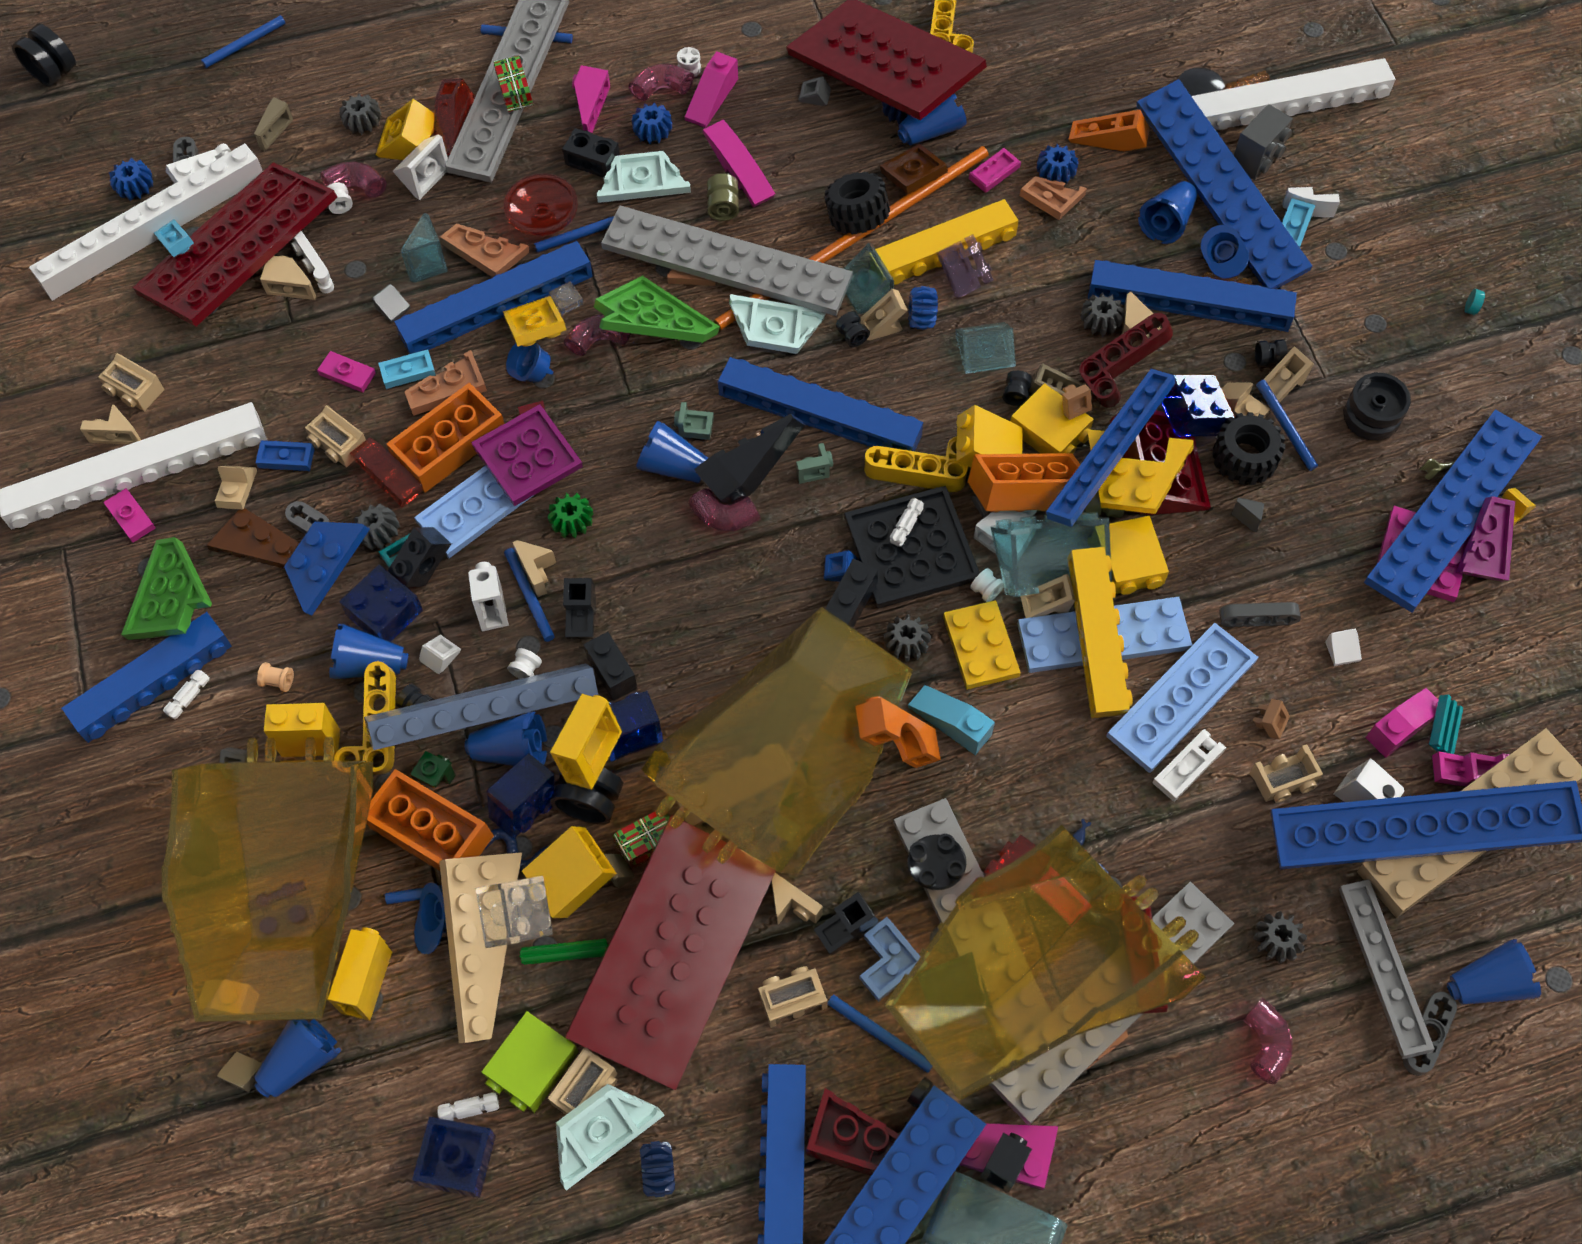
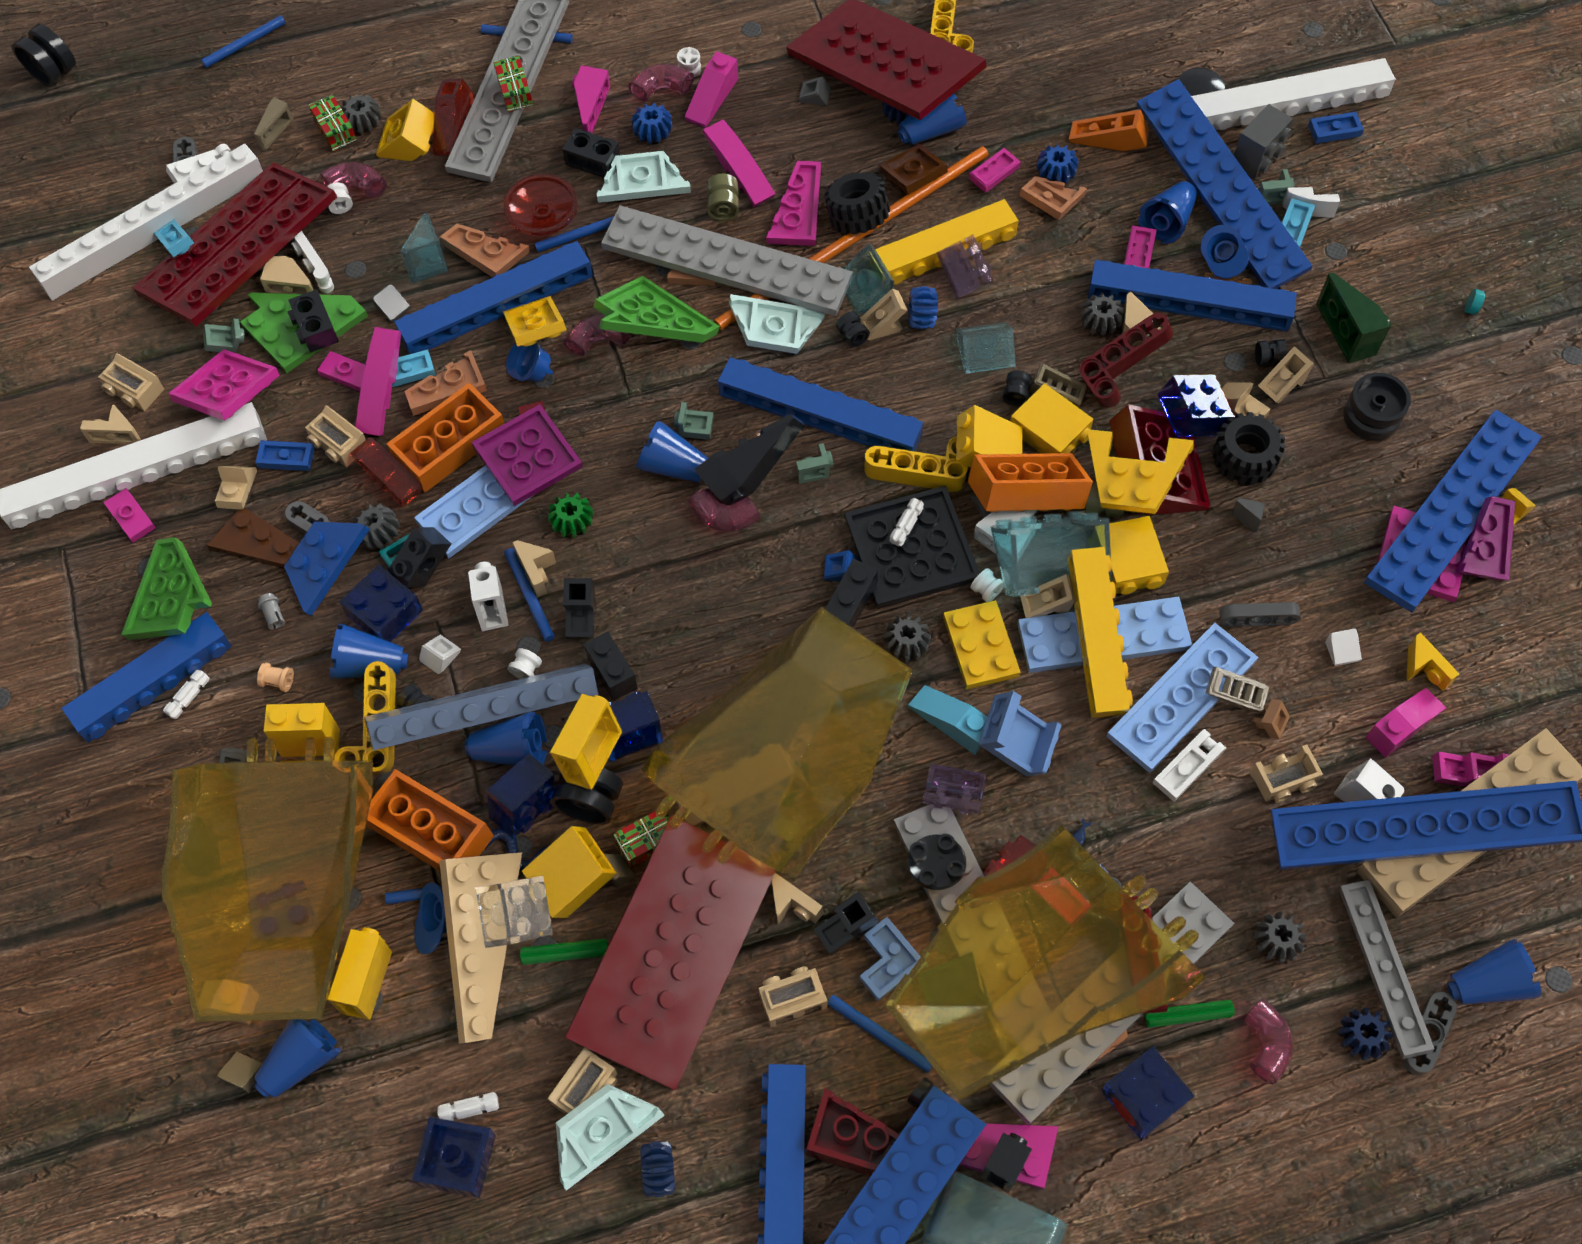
(131, 179): blue gear -> none
(223, 337): none -> sand green bracket
(224, 384): none -> dark pink plate
(269, 605): none -> light grey pin
(276, 334): none -> bright green wing
(313, 321): none -> black brick
(332, 122): none -> piece
(377, 380): none -> dark pink slope
(423, 166): white slope -> none
(433, 769): dark green bracket -> none
(529, 1063): lime brick -> none
(566, 297): clear plate -> none
(799, 207): none -> dark pink wing
(883, 722): orange arch -> none
(957, 783): none -> clear purple plate
(1019, 735): none -> medium blue panel
(1076, 400): medium nougat tile -> none
(1110, 448): blue plate -> none
(1140, 246): none -> dark pink plate
(1147, 1093): none -> clear blue brick
(1191, 1013): none -> green axle
(1252, 79): clear orange axle -> none
(1253, 696): none -> dark tan slope
(1275, 191): none -> sand green bracket
(1287, 425): blue bar -> none
(1335, 127): none -> blue plate
(1352, 319): none -> dark green slope
(1376, 1036): none -> dark blue gear
(1426, 658): none -> yellow slope
(1432, 467): olive hand -> none
(1446, 725): teal tile -> none

